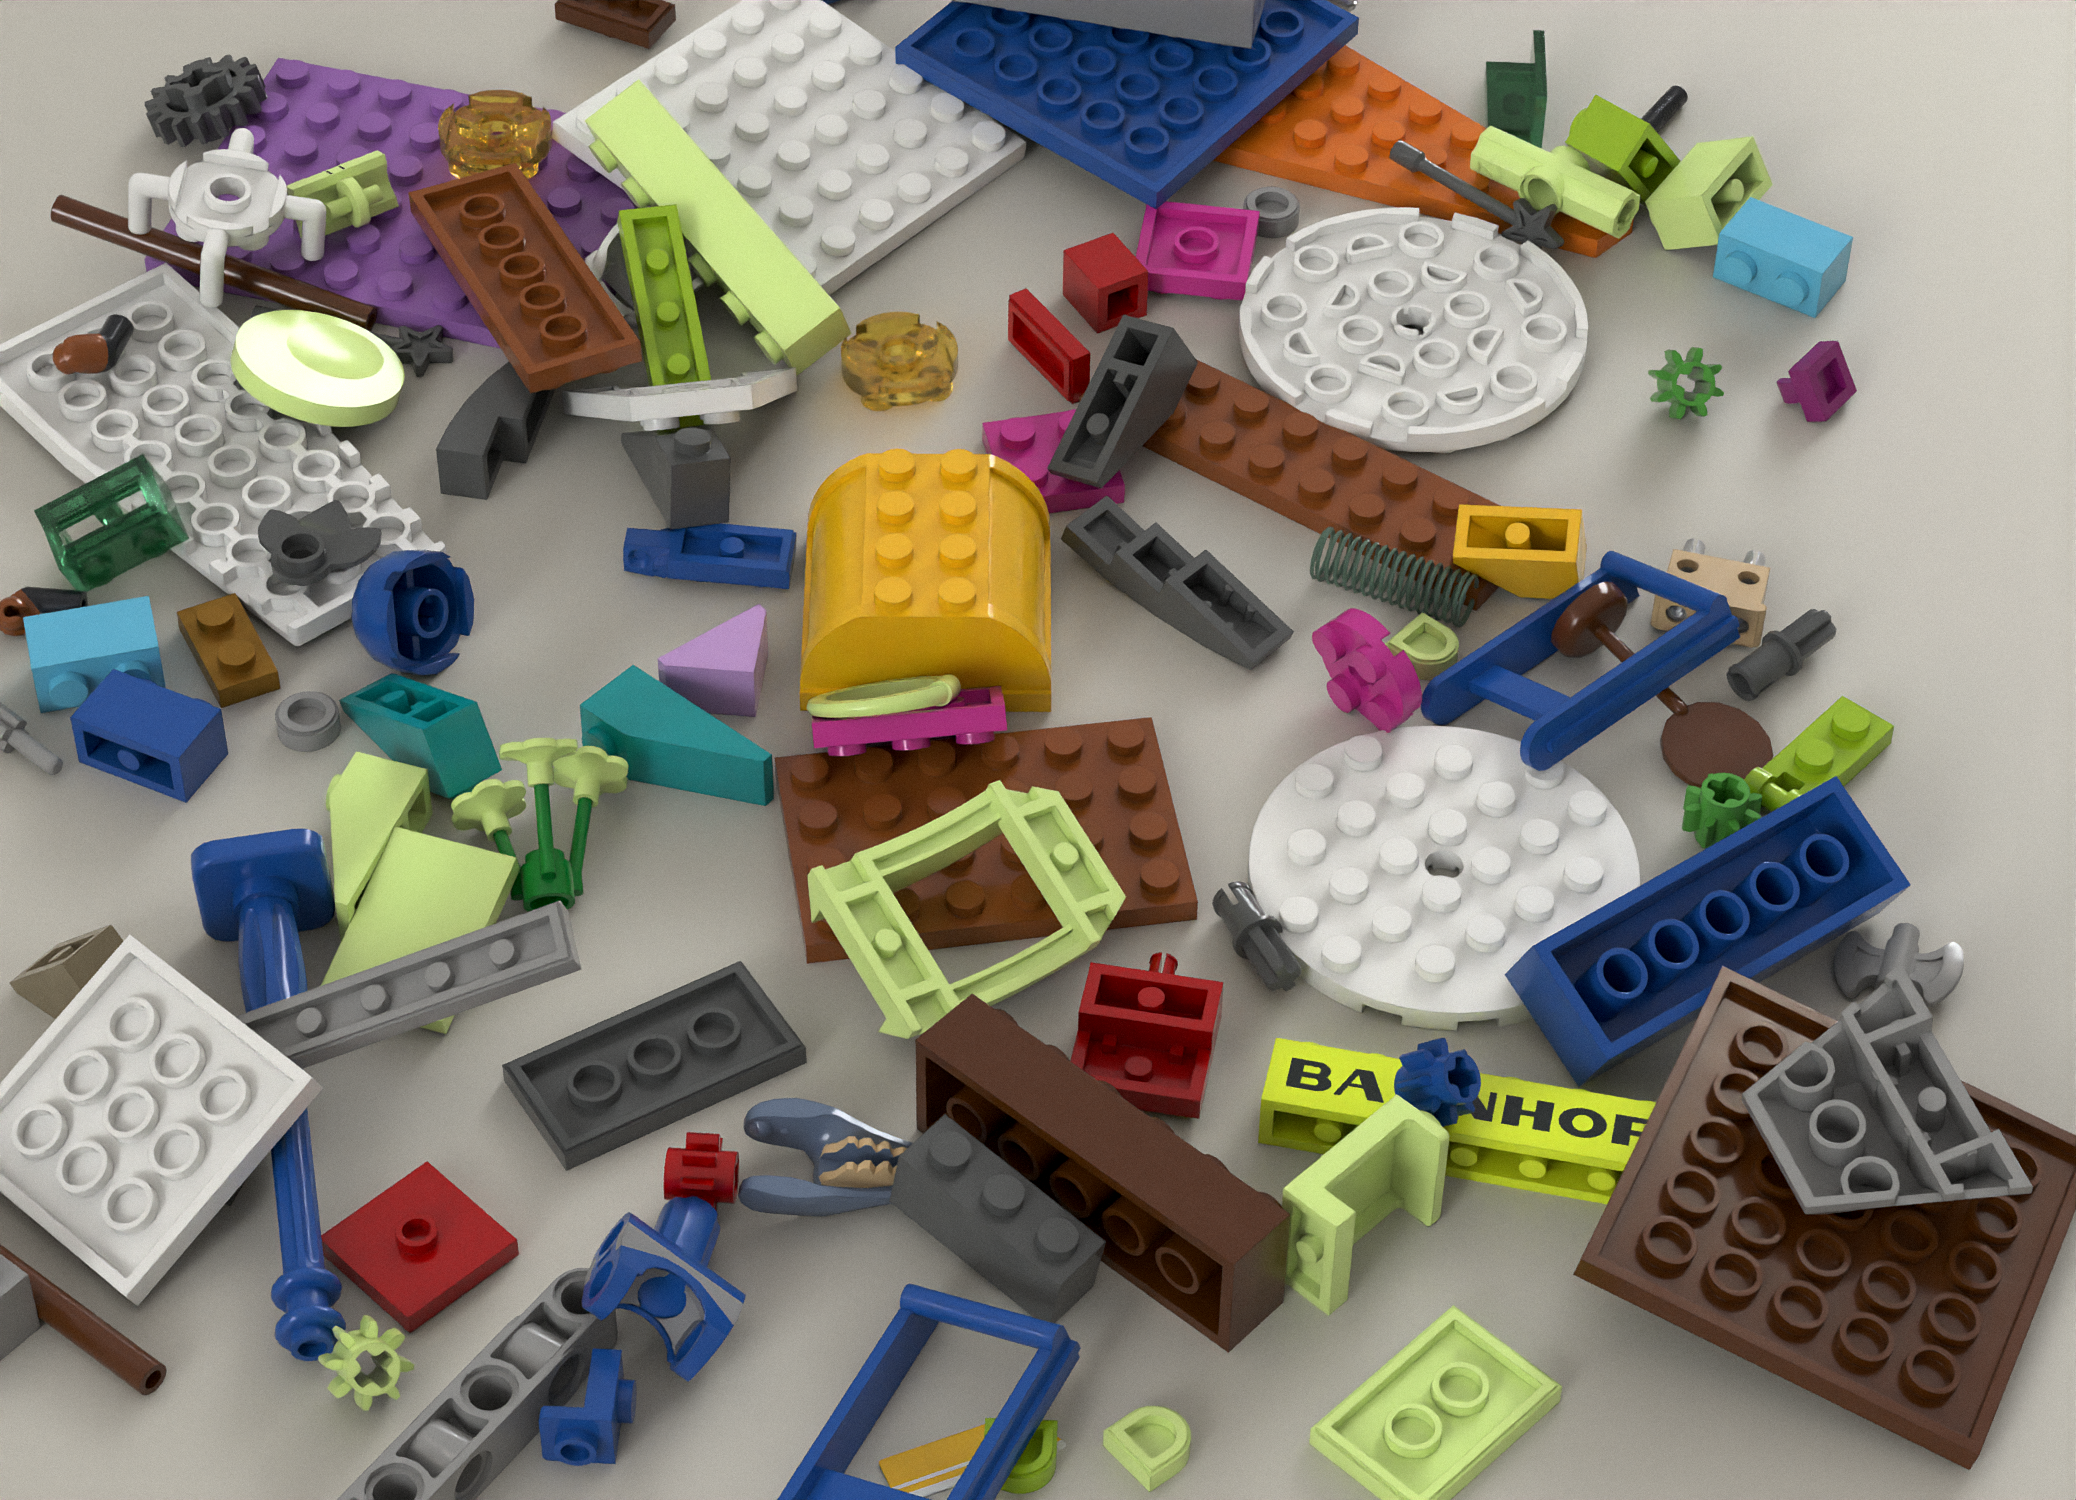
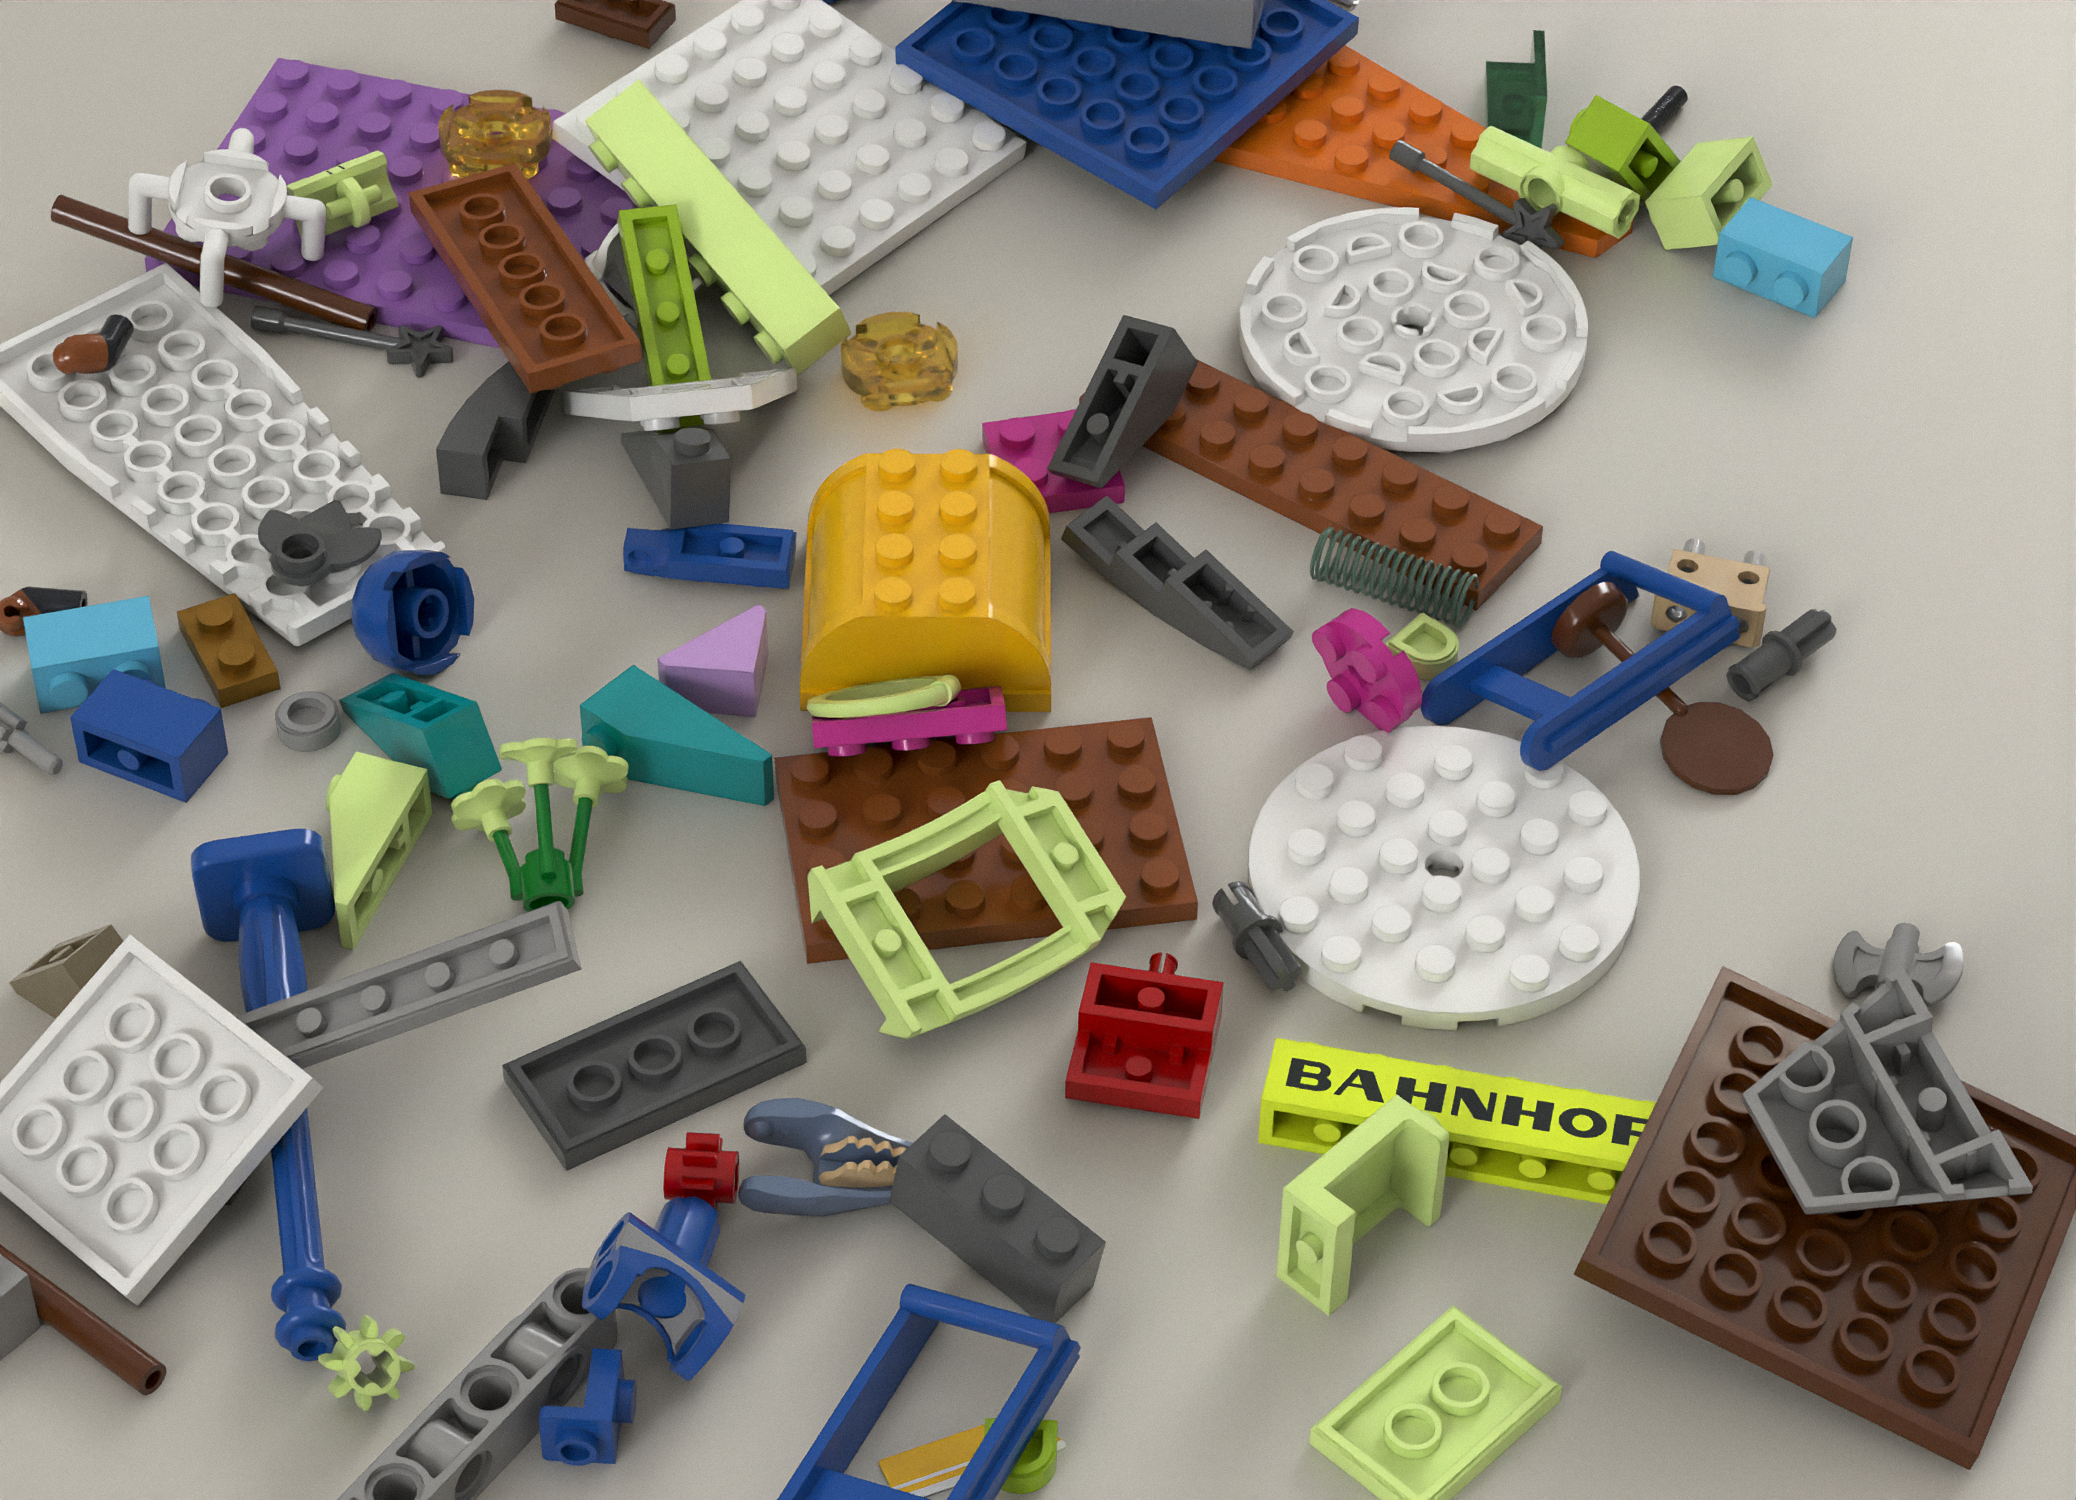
(122, 539): clear green window -> none
(206, 100): dark grey gear -> none
(317, 368): yellowish green piece -> none
(418, 1246): red plate -> none
(420, 898): yellowish green tile -> none
(1048, 345): red tile -> none
(1104, 282): red brick -> none
(1150, 1444): yellowish green tile -> none
(1163, 1207): reddish brown brick -> none
(1198, 249): dark pink plate -> none
(1277, 209): light grey tile -> none
(1438, 1081): blue gear -> none
(1522, 548): yellow slope -> none
(1695, 371): bright green gear -> none
(1719, 808): bright green gear -> none
(1740, 904): blue brick -> none
(1819, 382): magenta tile -> none
(1834, 745): lime plate -> none

